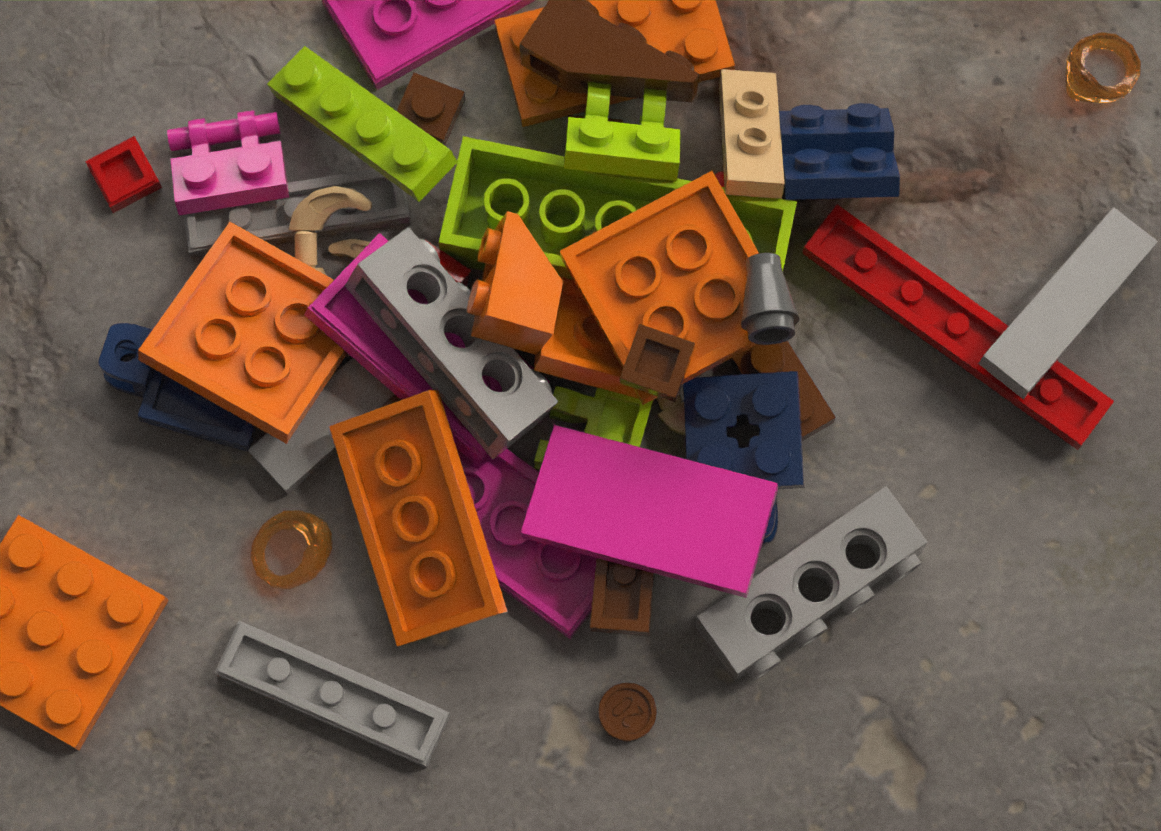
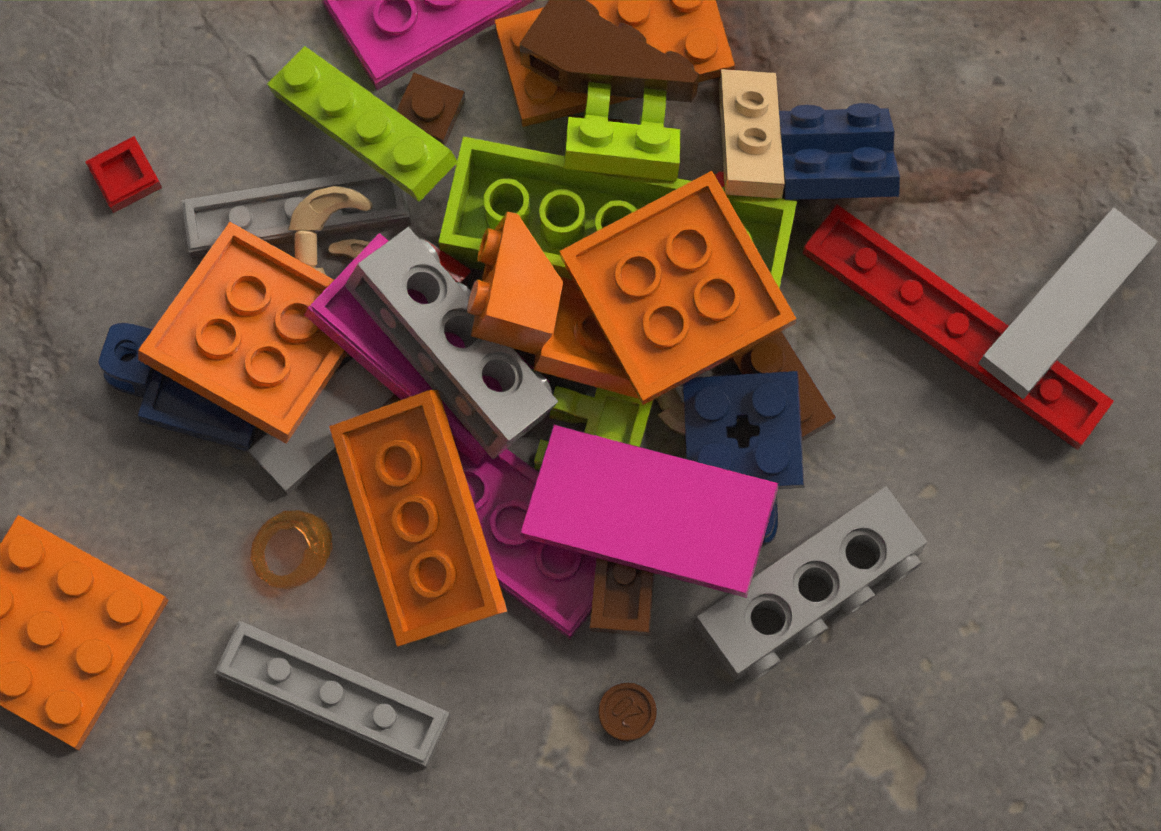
(230, 175): dark pink plate -> none
(657, 363): reddish brown plate -> none
(767, 303): dark grey cone -> none
(1082, 84): clear orange piece -> none

